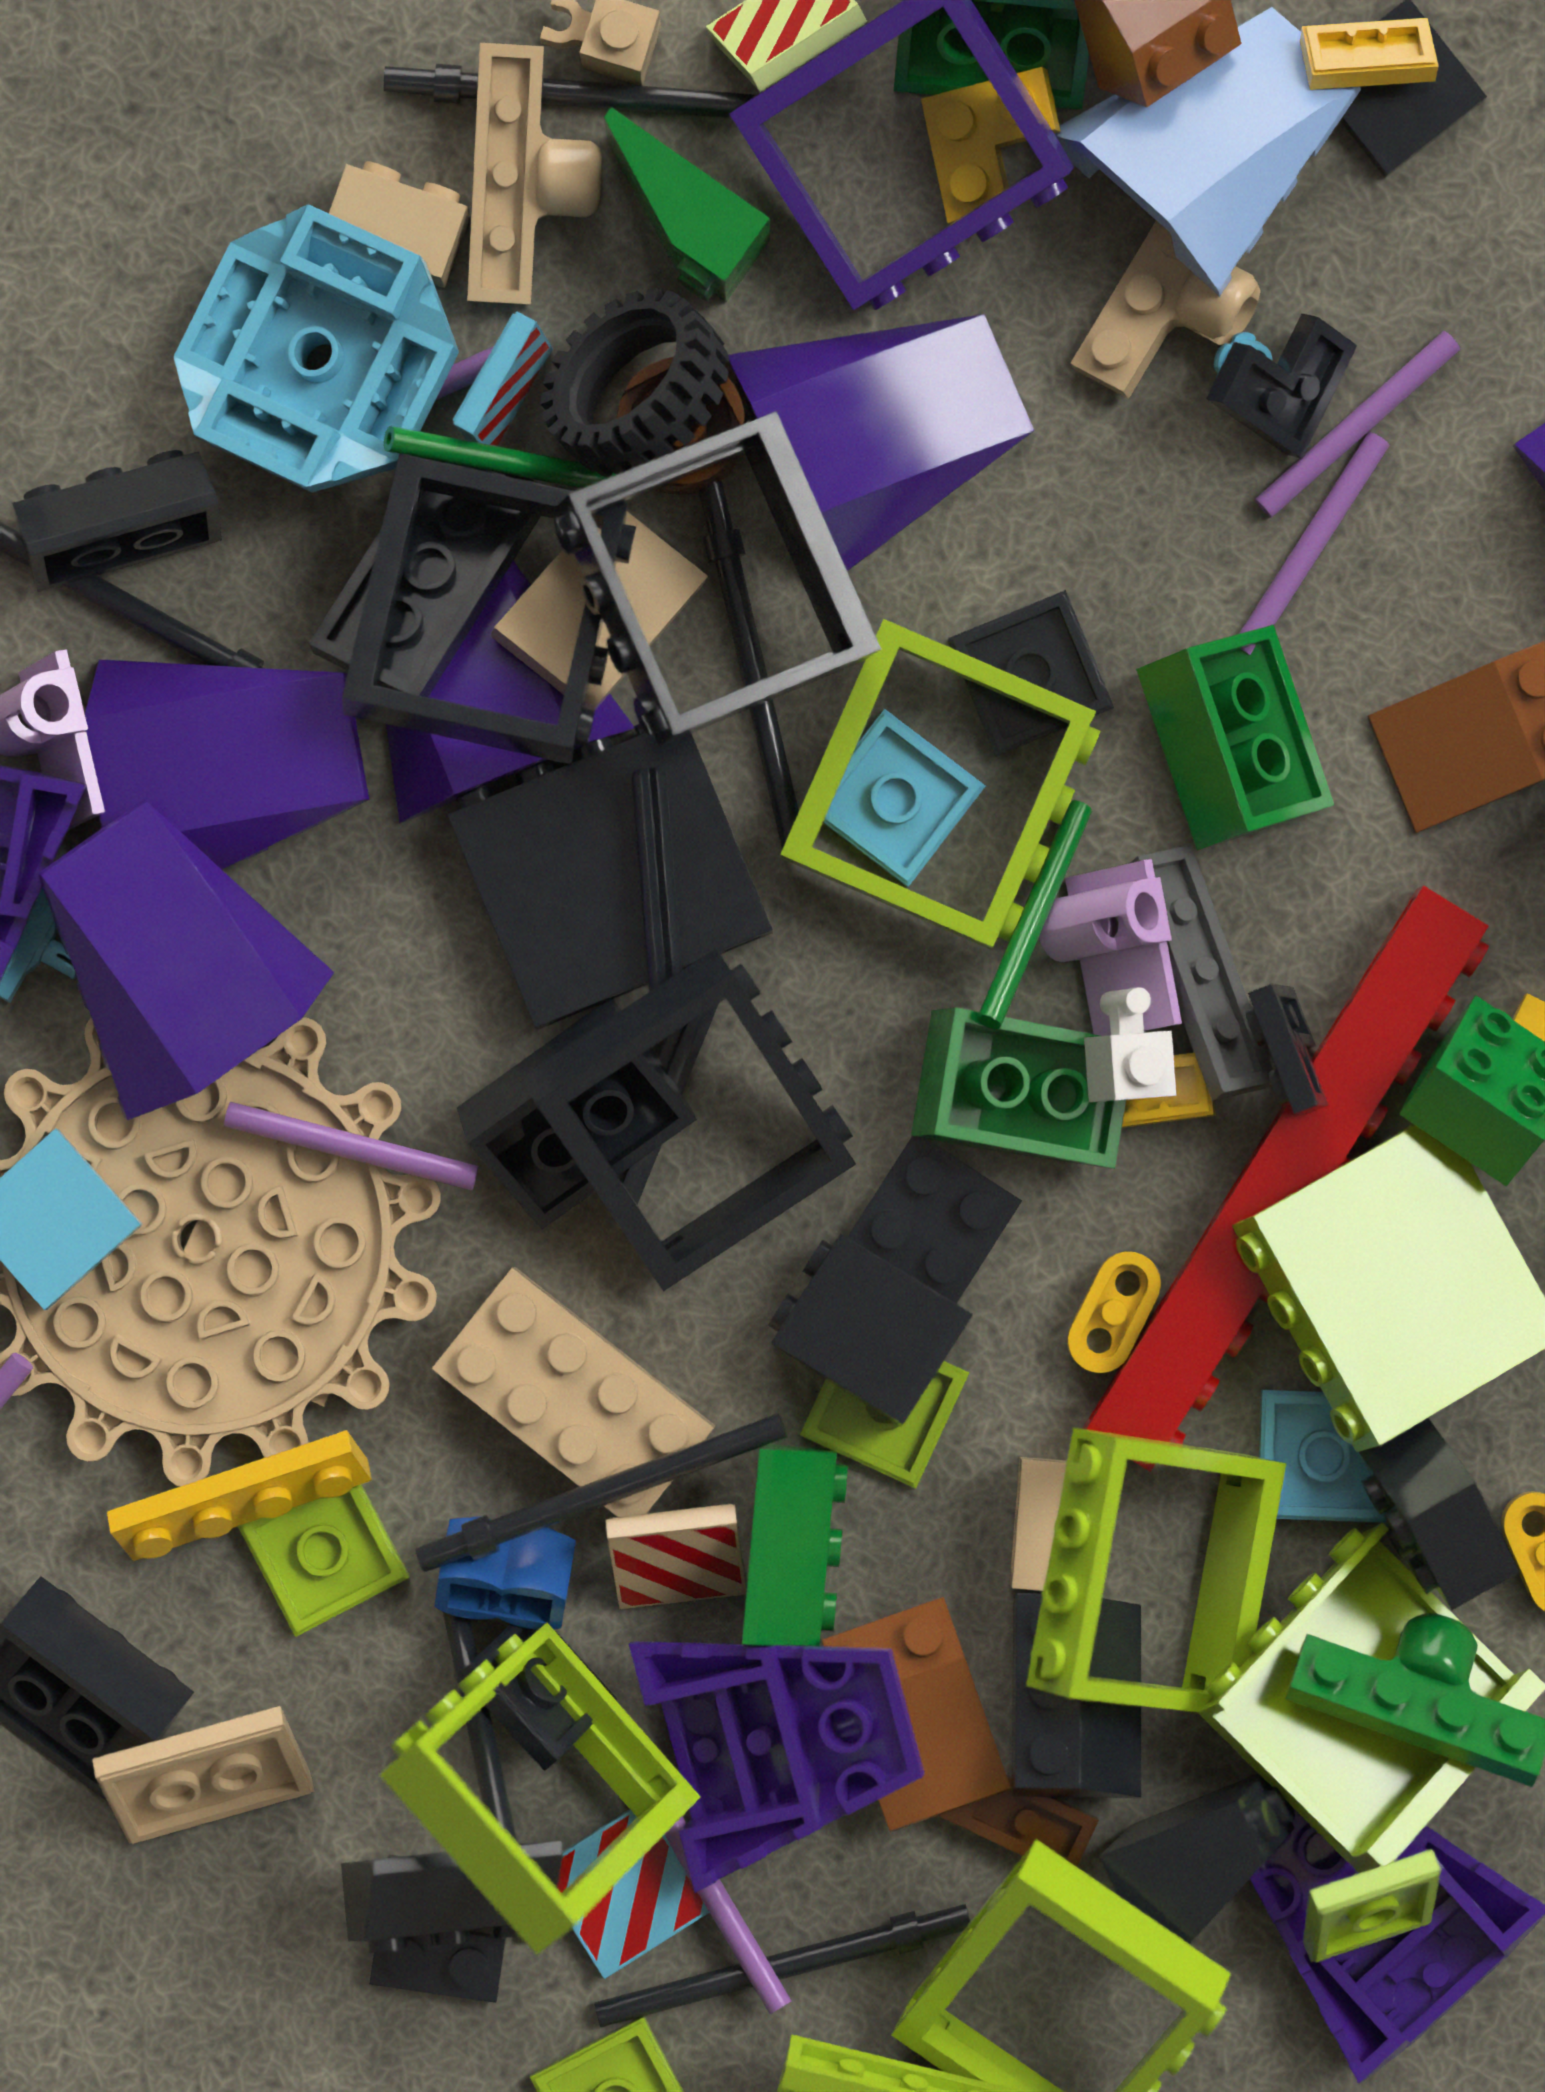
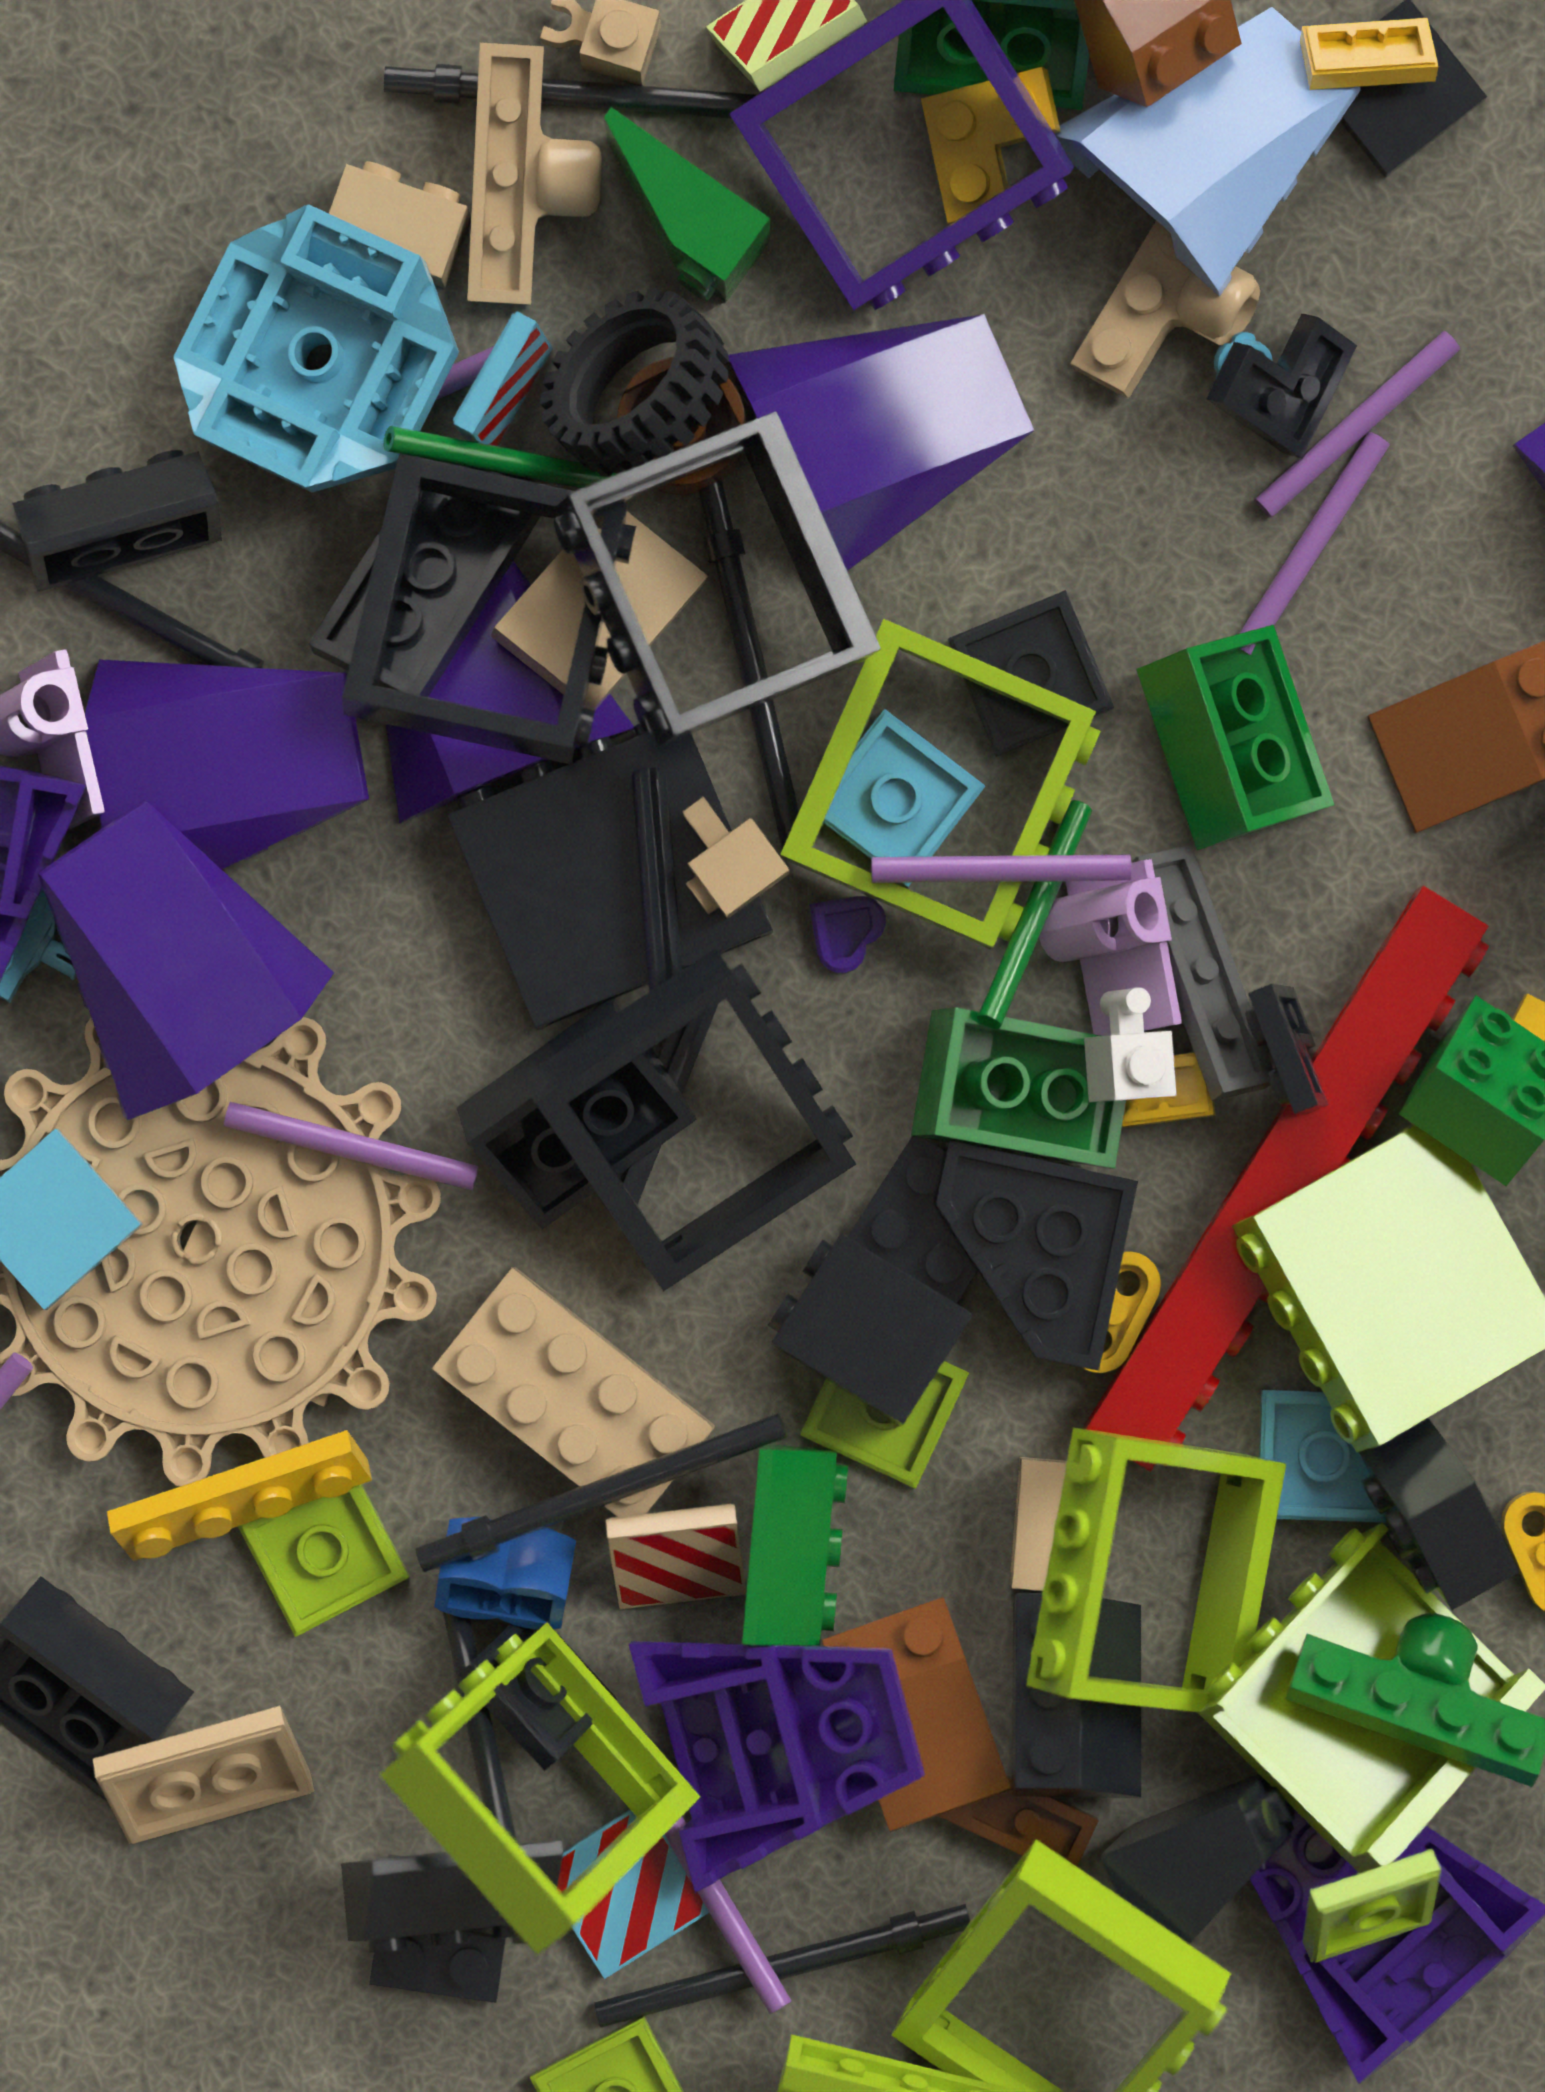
(734, 866): none -> tan brick
(844, 930): none -> dark purple tile
(1001, 868): none -> medium lavender piece
(1042, 1242): none -> black plate

